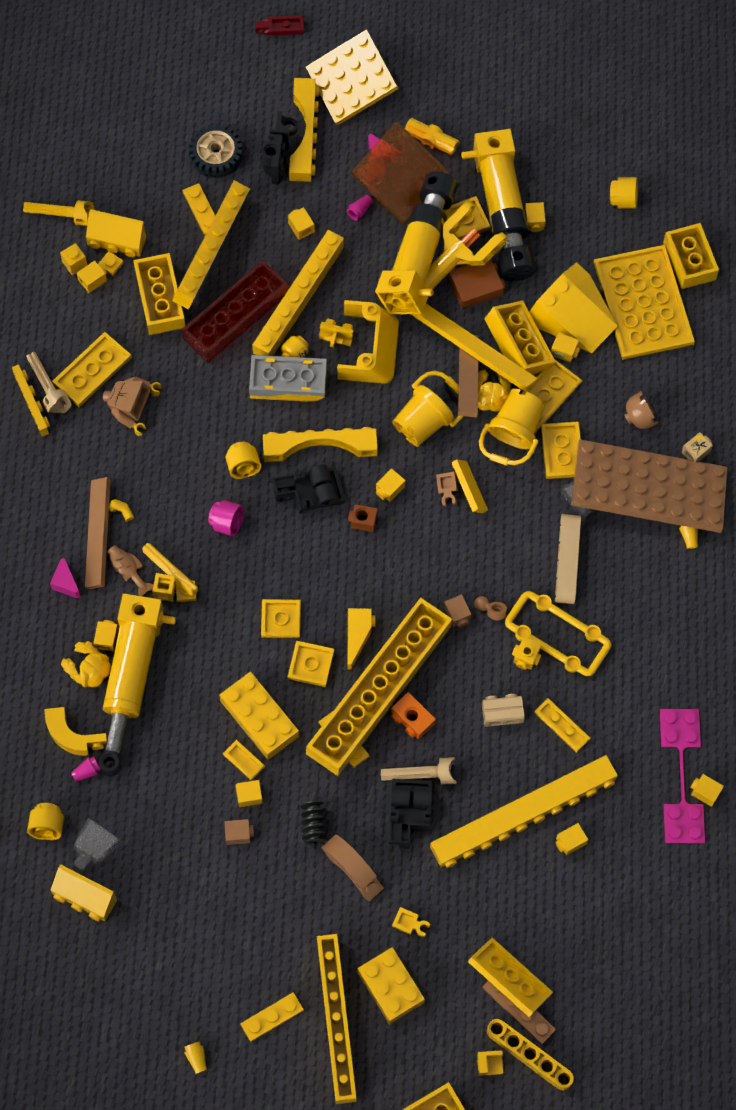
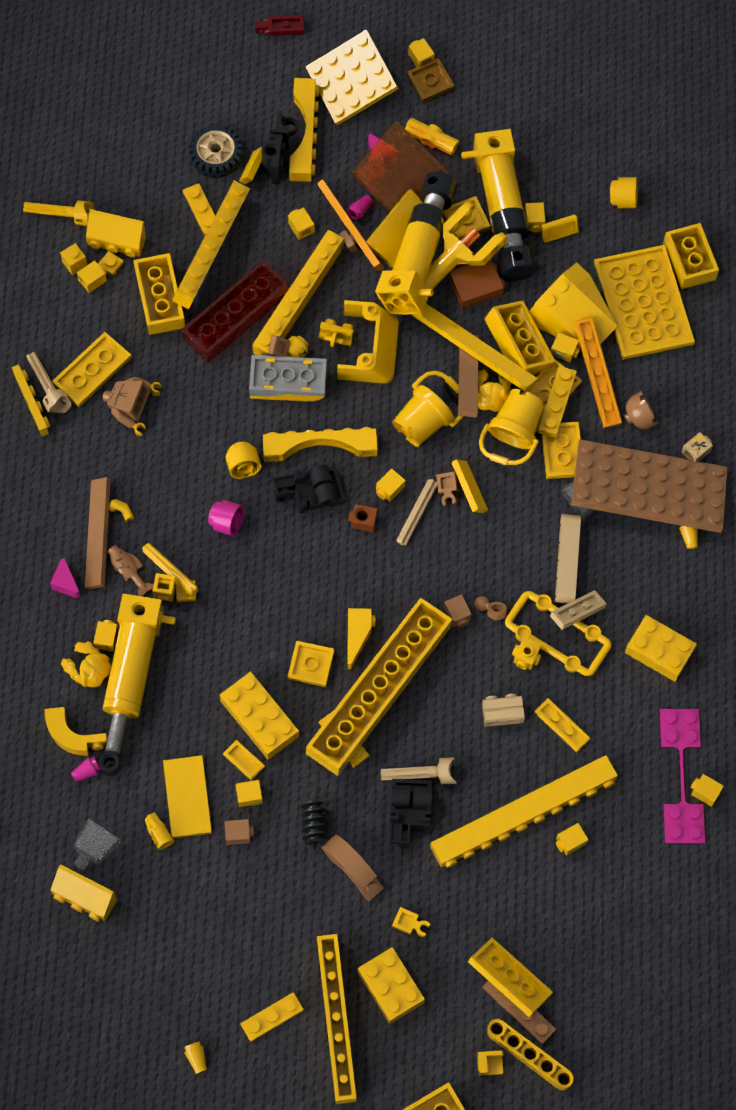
(45, 822): yellow piece -> none
(158, 831): none -> yellow hinge
(187, 796): none -> yellow tile
(252, 166): none -> yellow tile
(278, 346): none -> medium nougat plate
(280, 618): yellow tile -> none
(349, 241): none -> medium nougat plate
(350, 225): none -> light orange tile
(390, 233): none -> yellow tile
(409, 705): orange brick -> none
(417, 512): none -> tan axle
(420, 52): none -> yellow brick
(430, 80): none -> pearl gold plate
(557, 401): none -> yellow plate
(559, 228): none -> yellow tile
(578, 610): none -> tan plate
(597, 372): none -> light orange tile
(660, 648): none -> yellow brick

